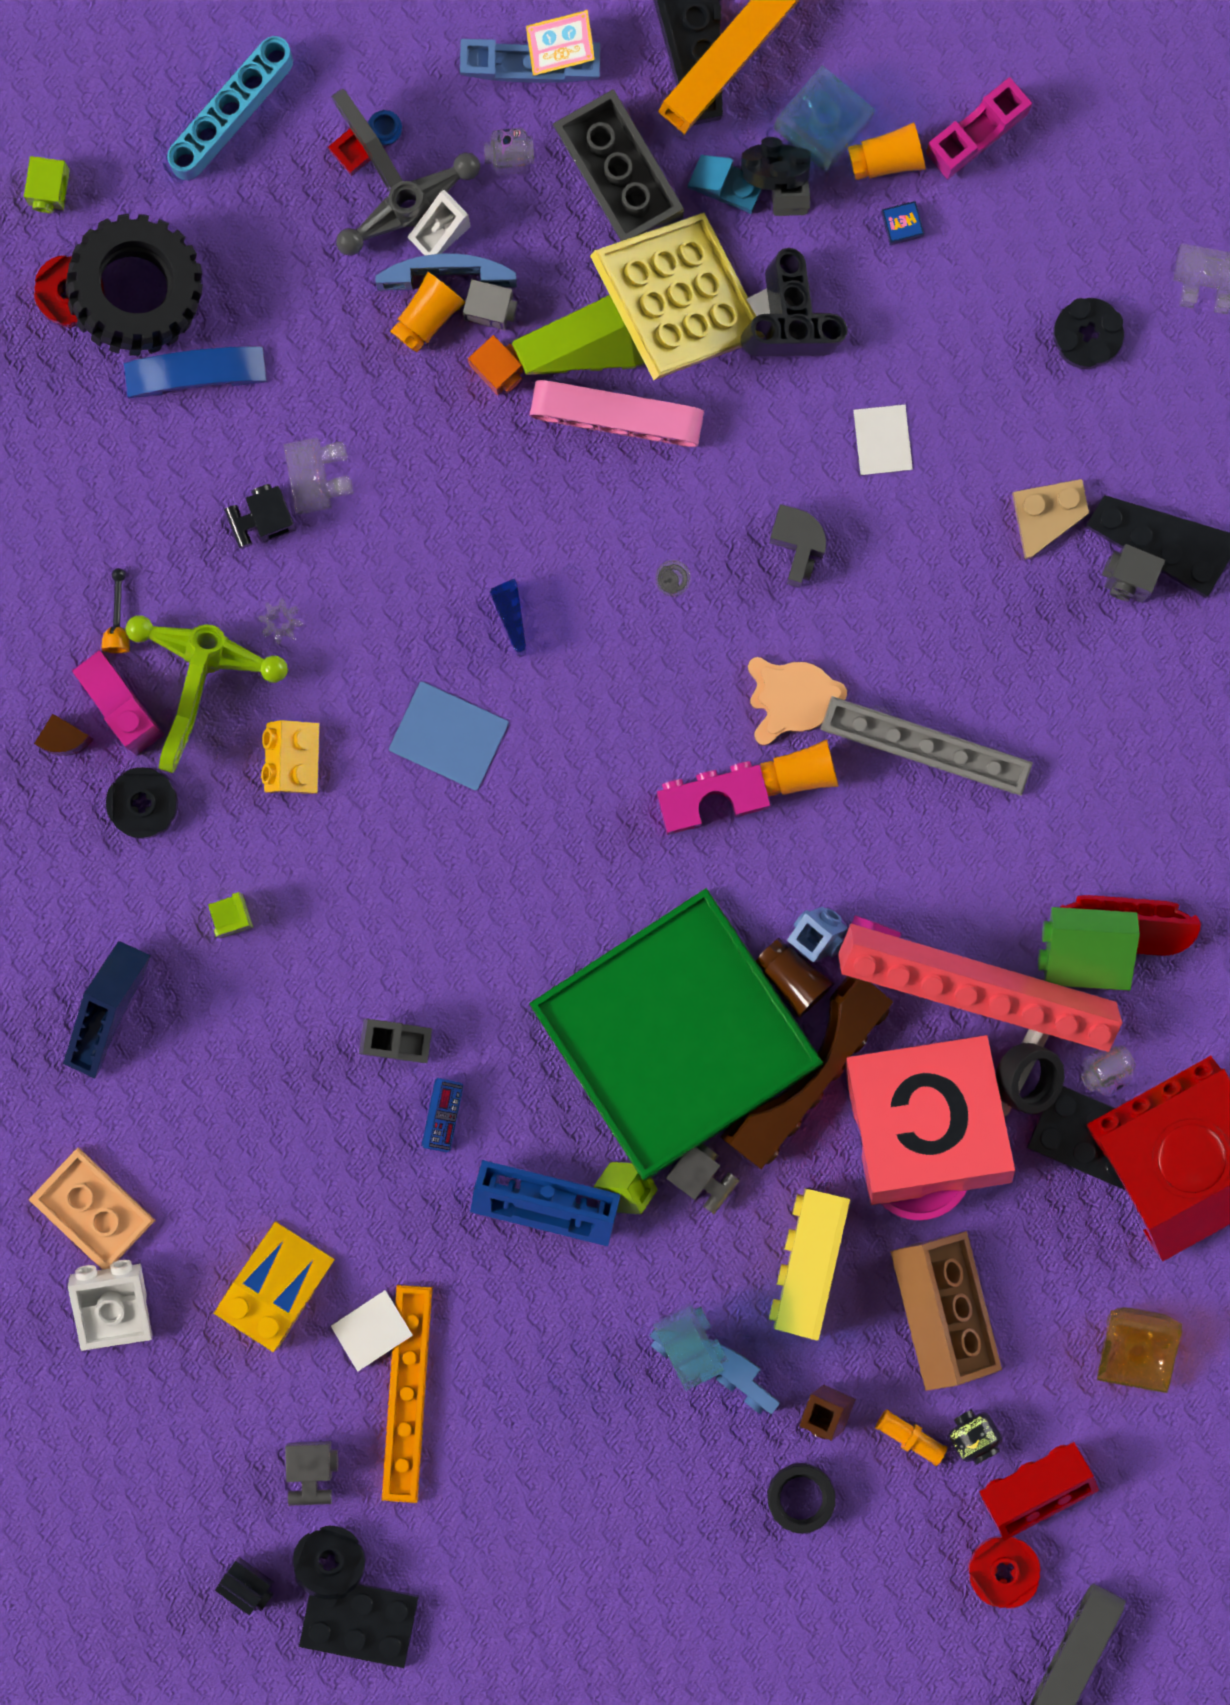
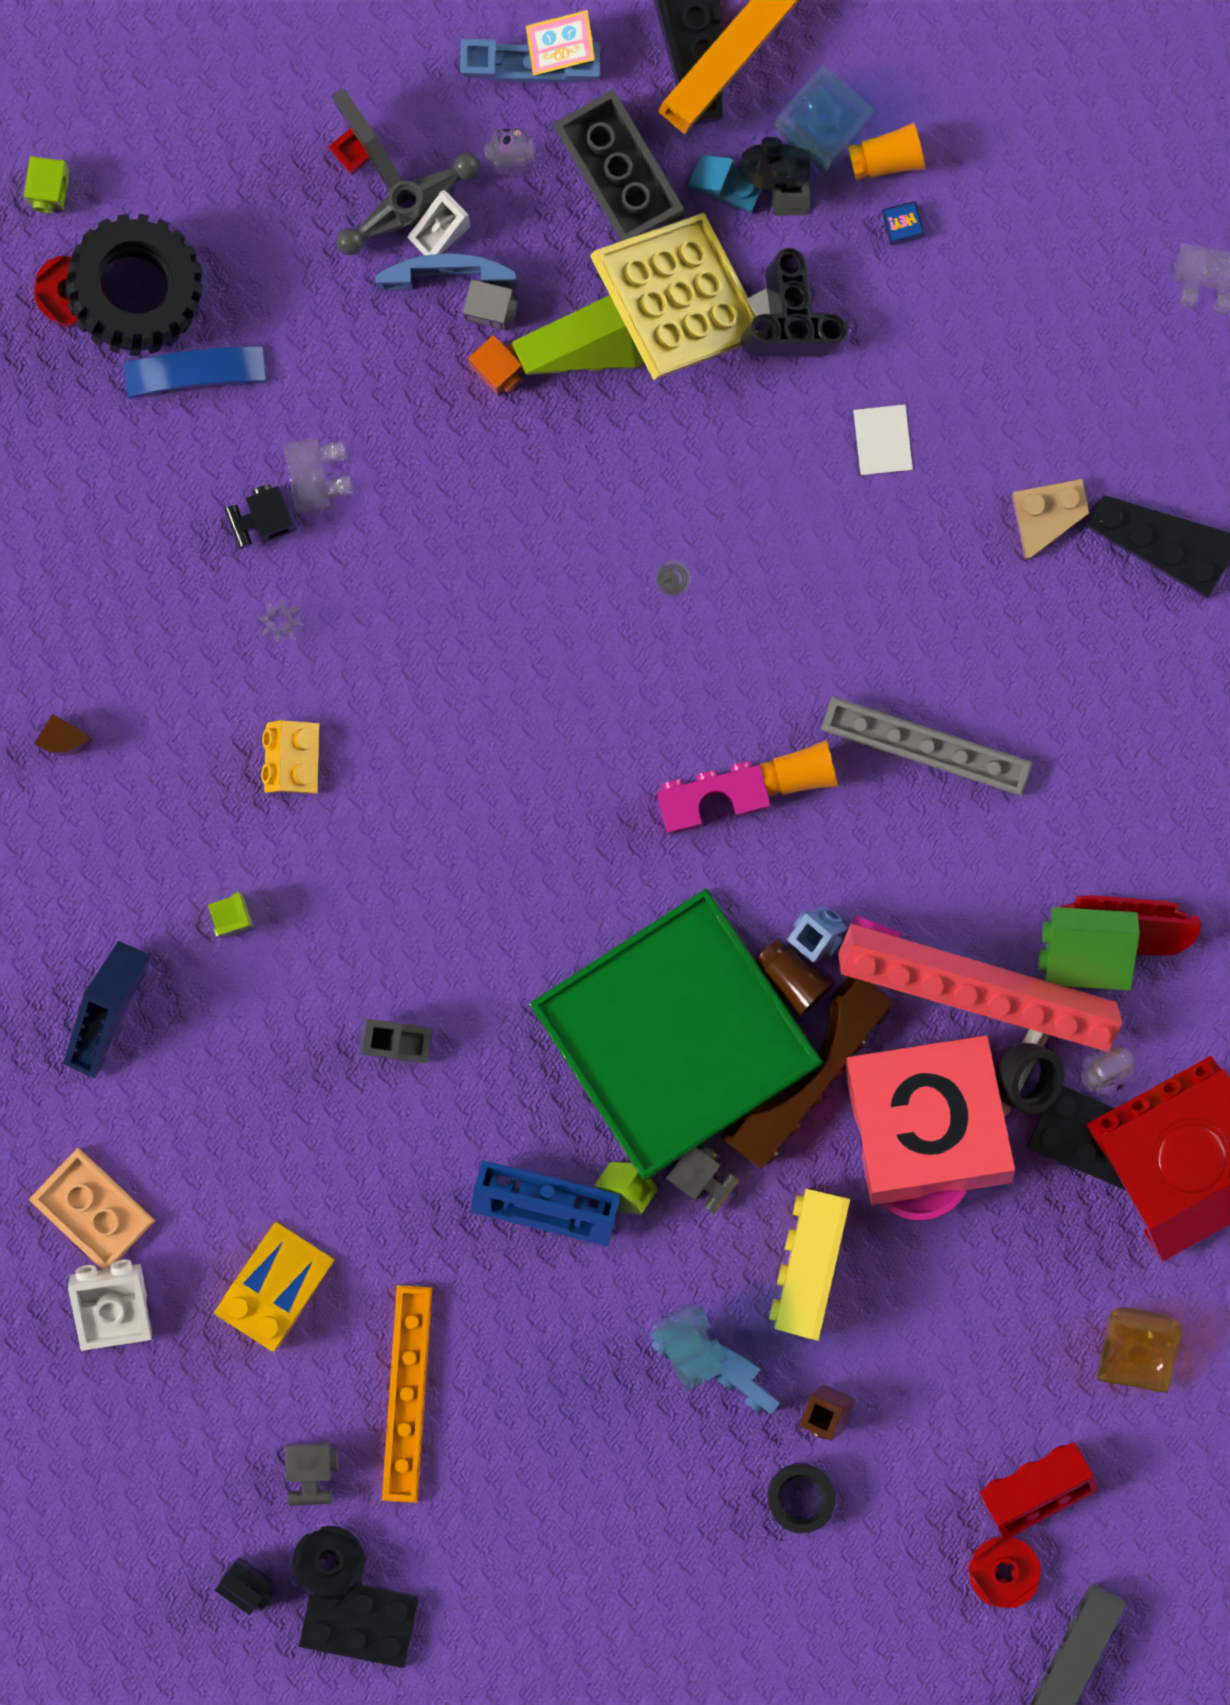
(115, 638): hinge -> none
(117, 703): dark pink arch -> none
(128, 788): black plate -> none
(206, 652): lime piece -> none
(232, 91): medium azure beam -> none
(371, 1330): white sticker -> none
(386, 126): blue plate -> none
(426, 312): light orange plant -> none
(442, 1115): slope -> none
(448, 736): medium blue sticker -> none
(508, 607): clear blue slope -> none
(616, 413): bright pink beam -> none
(792, 696): light nougat tile -> none
(801, 533): dark grey brick -> none
(911, 1437): light orange pin -> none
(946, 1311): medium nougat slope -> none
(975, 1436): black head -> none
(986, 124): dark pink arch -> none
(1107, 325): black plate -> none
(1132, 573): dark grey brick -> none

